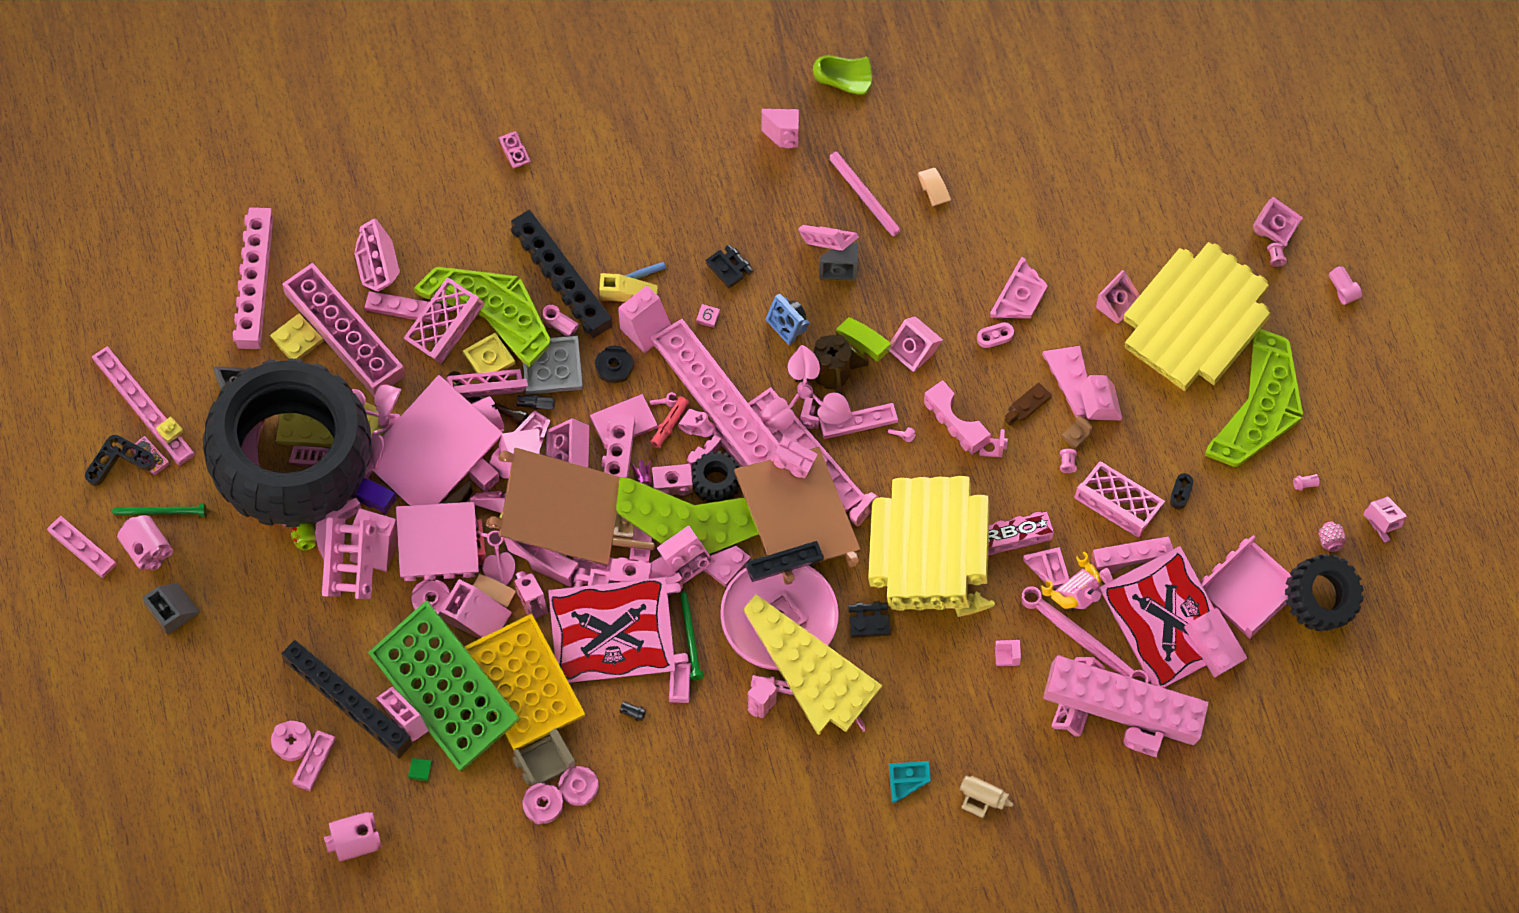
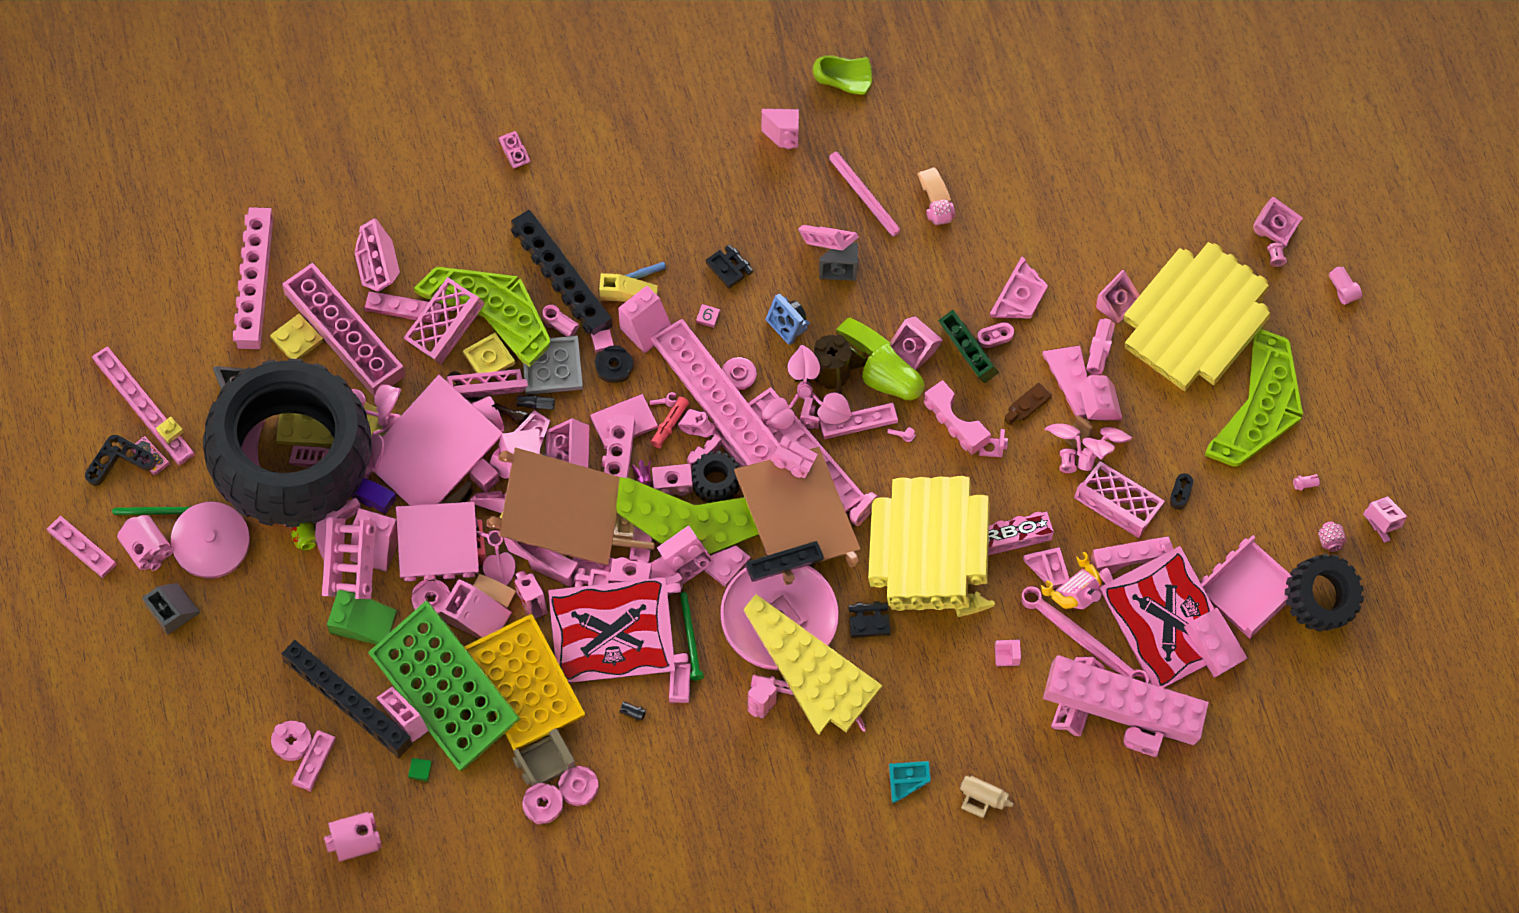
(210, 540): none -> bright pink dish
(360, 618): none -> bright green slope
(602, 340): none -> bright pink tile
(740, 372): none -> bright pink wheel
(892, 375): none -> lime hair
(940, 212): none -> bright pink head
(968, 346): none -> dark green brick
(1095, 448): none -> bright pink plant
(1100, 346): none -> bright pink piece

